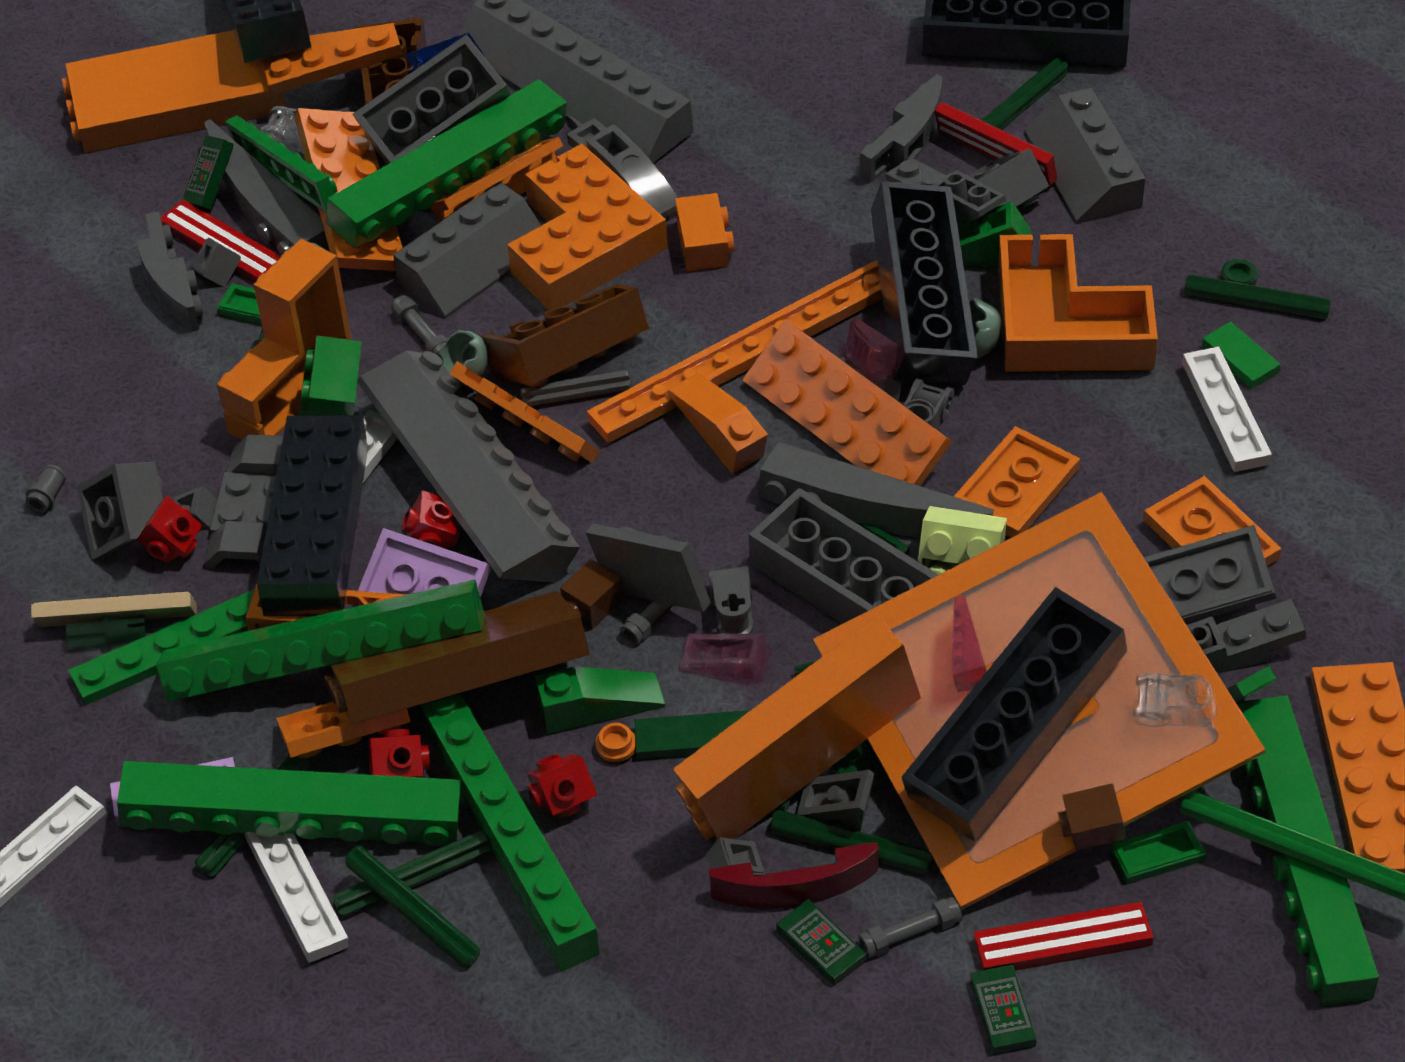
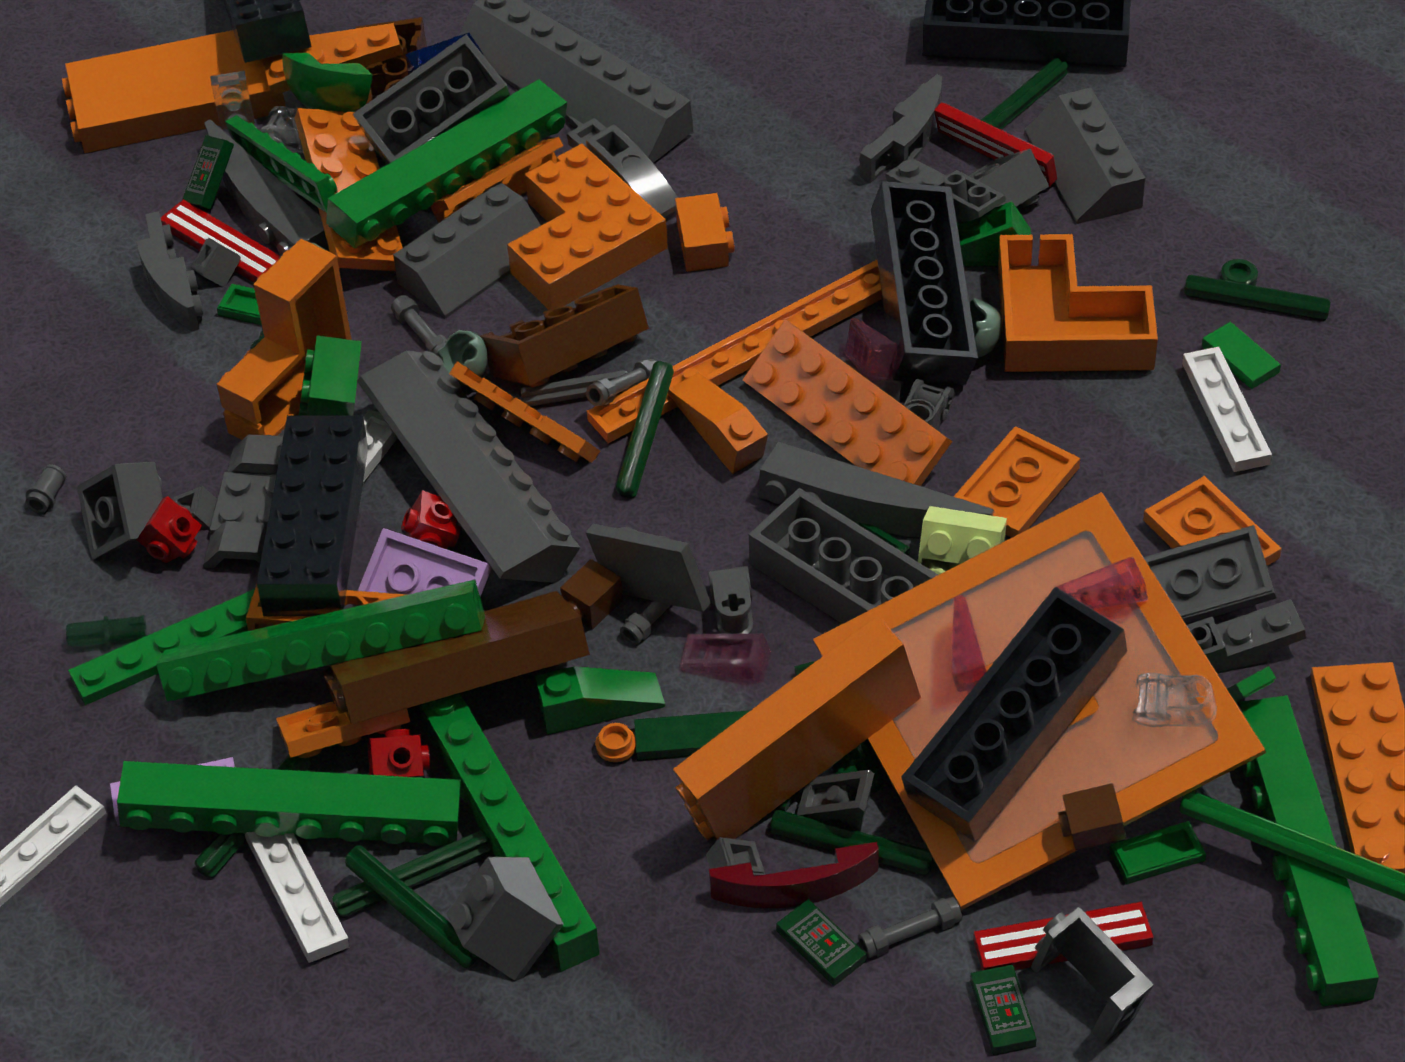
(84, 610): tan tile -> none
(232, 97): none -> clear plate
(326, 86): none -> green brick
(505, 915): none -> dark grey slope
(560, 785): red brick -> none
(604, 391): none -> dark grey bar
(644, 429): none -> dark green axle
(1100, 964): none -> dark grey panel
(1109, 586): none -> clear pink slope

